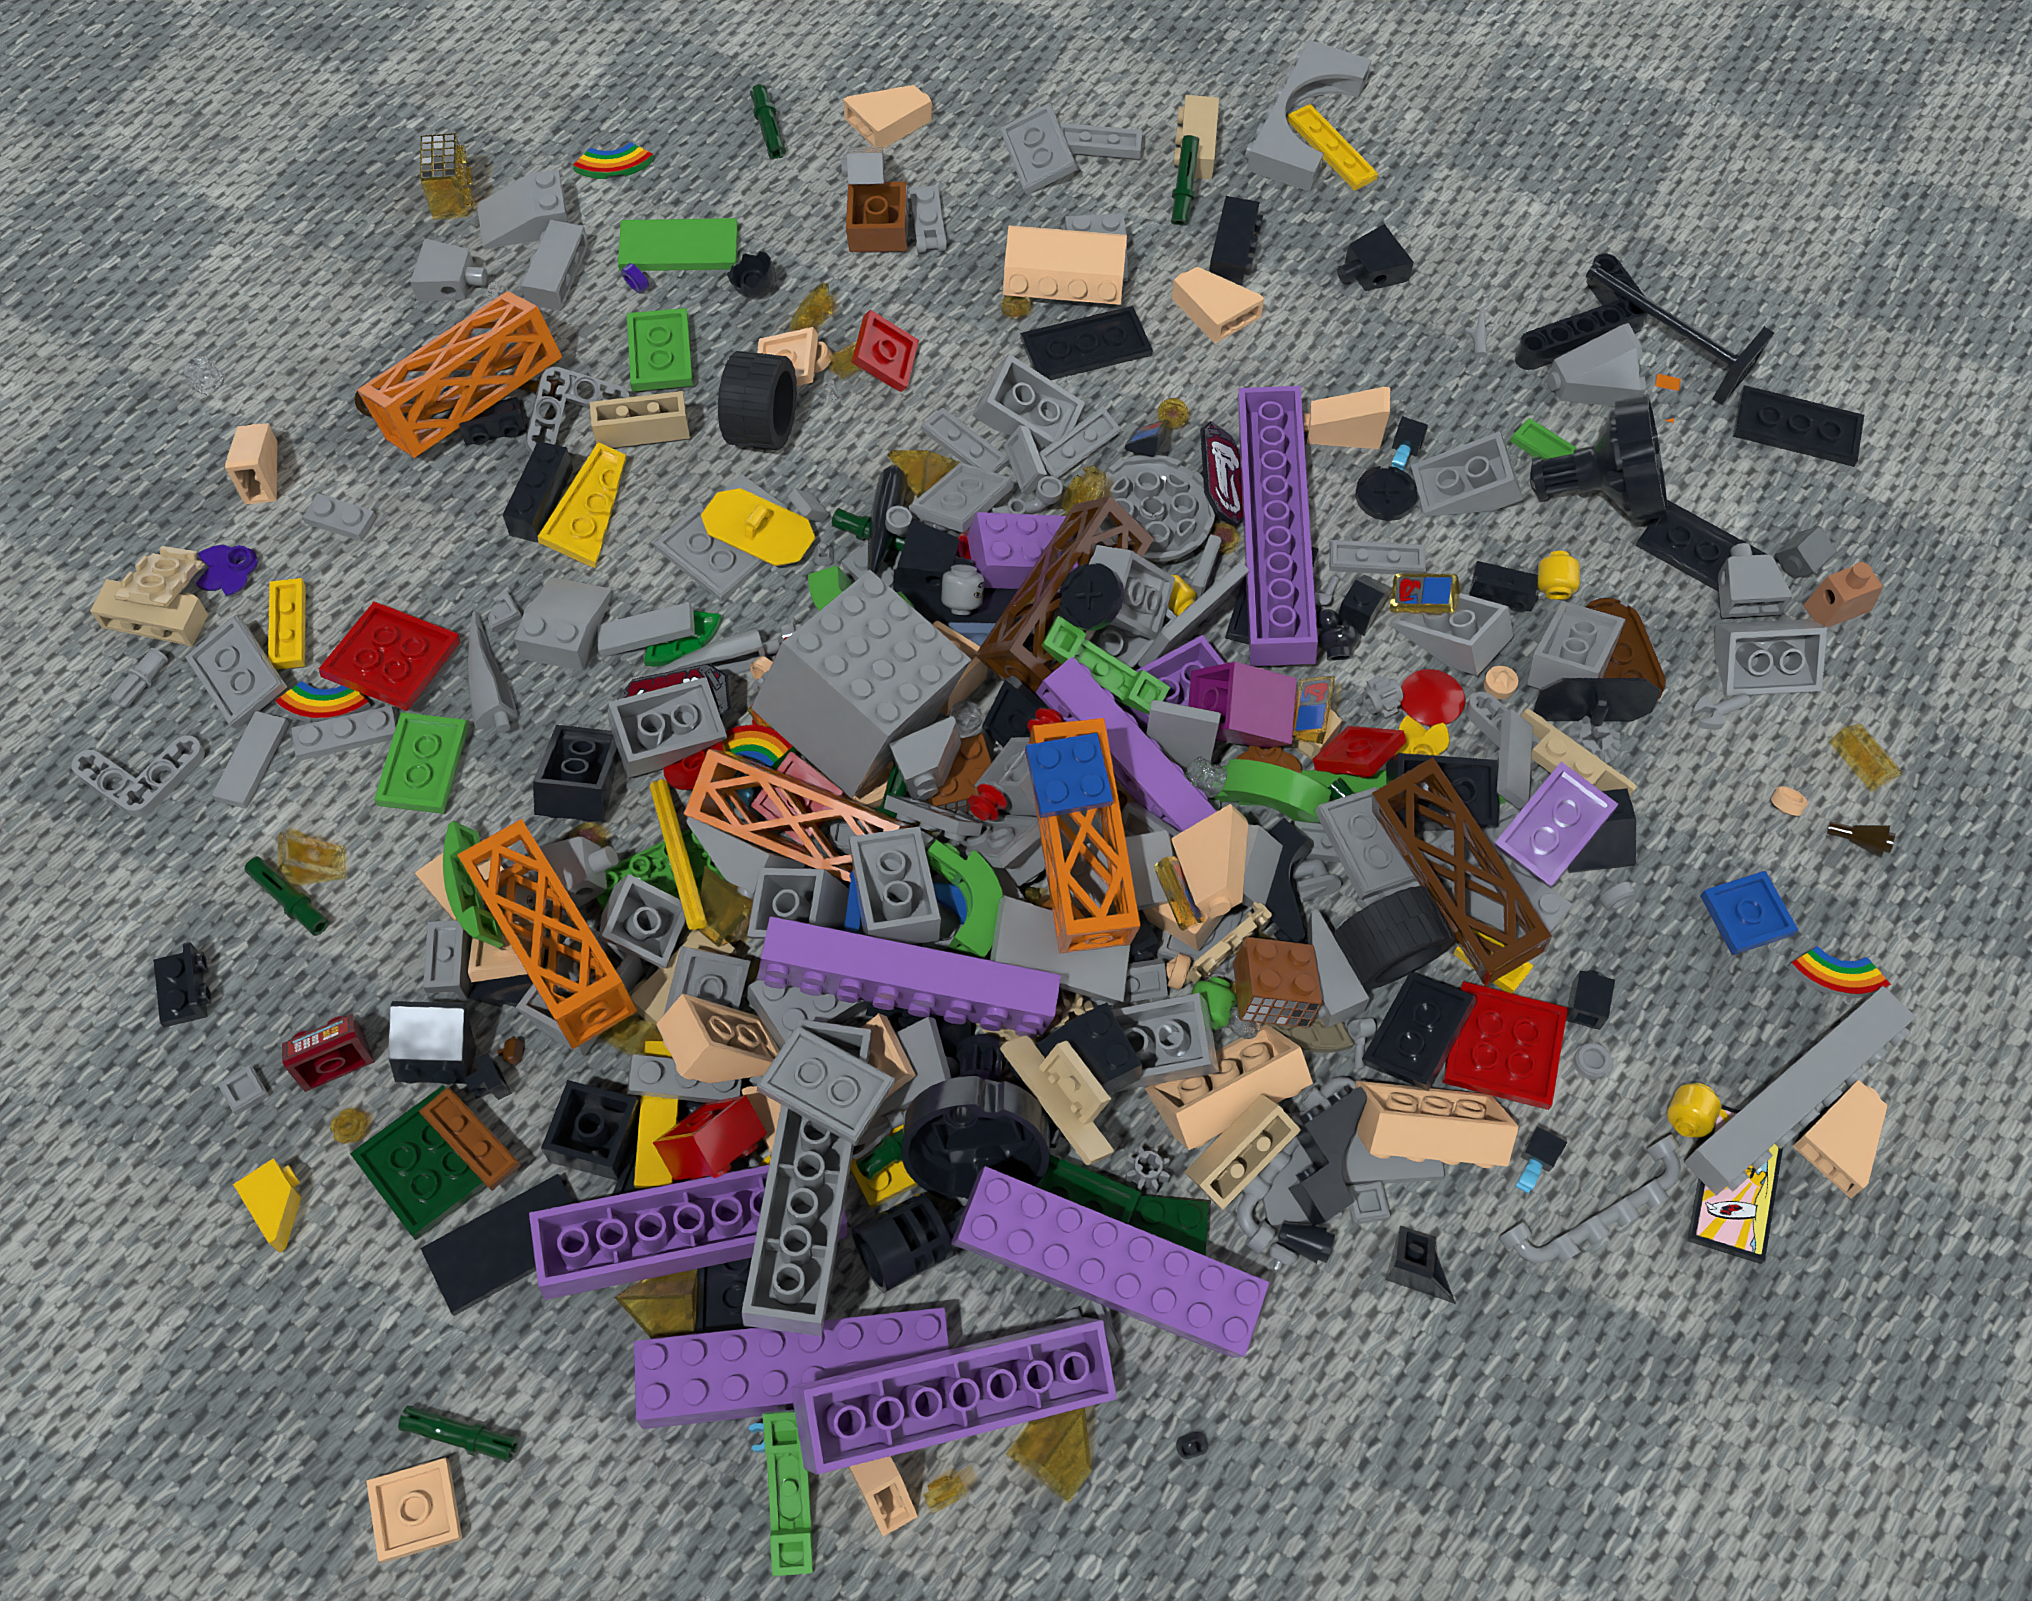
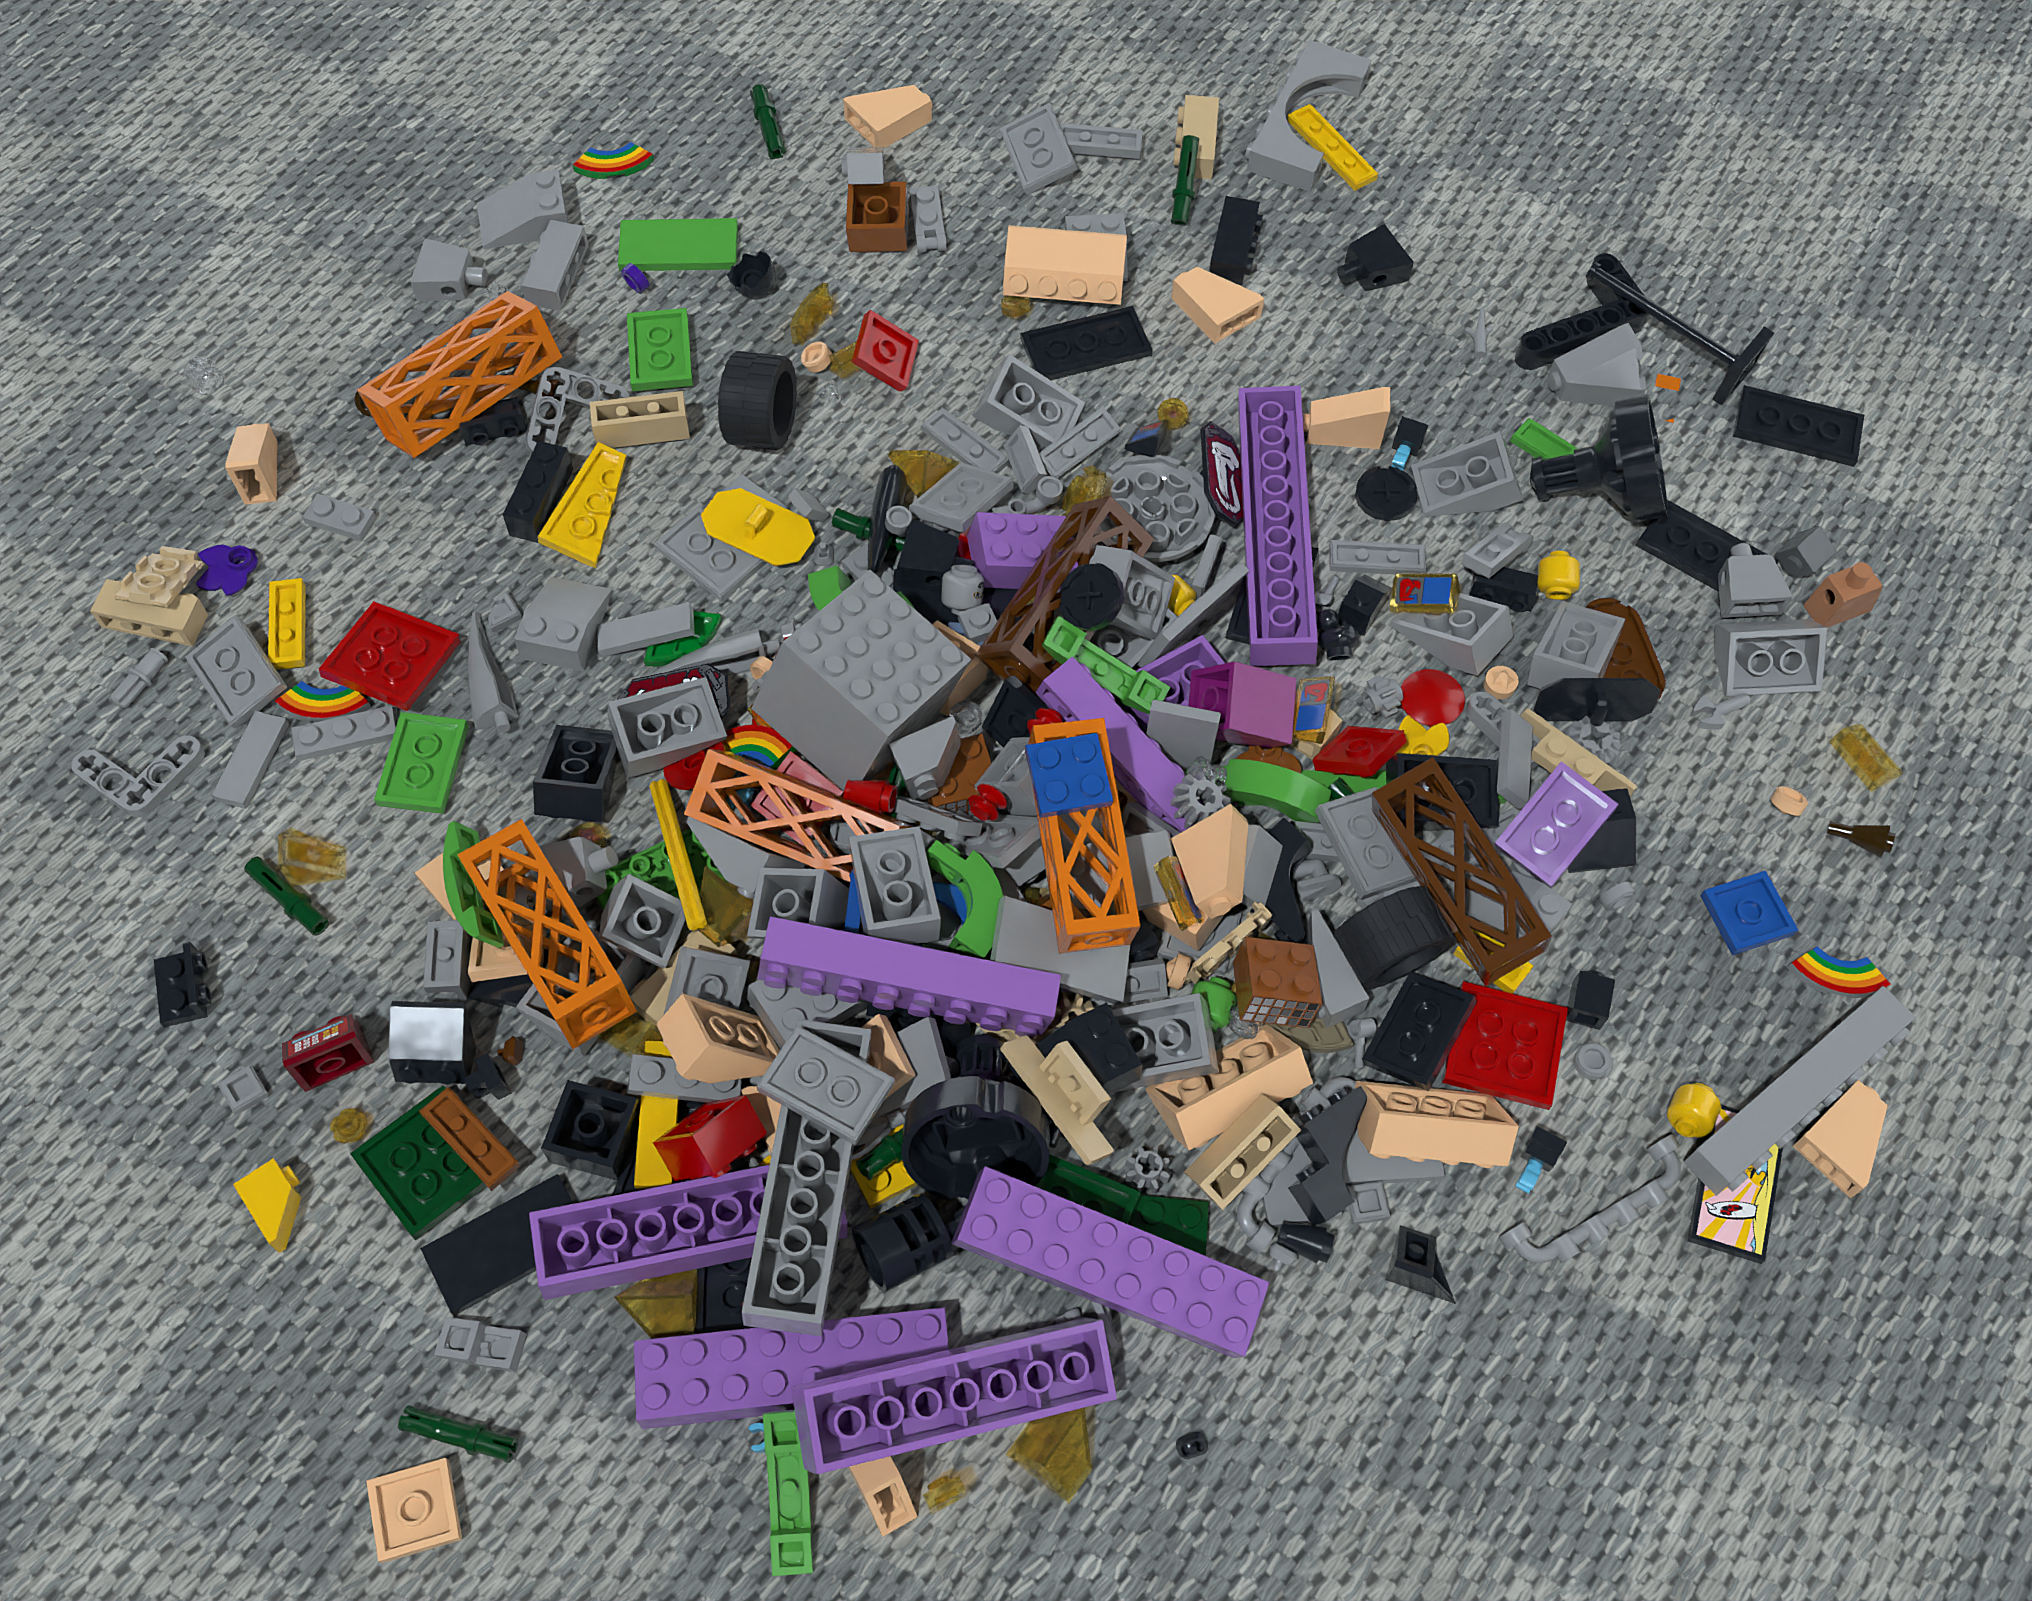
(445, 176): clear yellow brick -> none
(480, 1344): none -> light grey slope
(798, 346): light nougat plate -> none
(872, 794): none -> red cone
(977, 622): none -> light grey plate
(1191, 791): none -> light grey gear
(1228, 535): clear yellow tile -> none
(1496, 550): none -> light grey plate

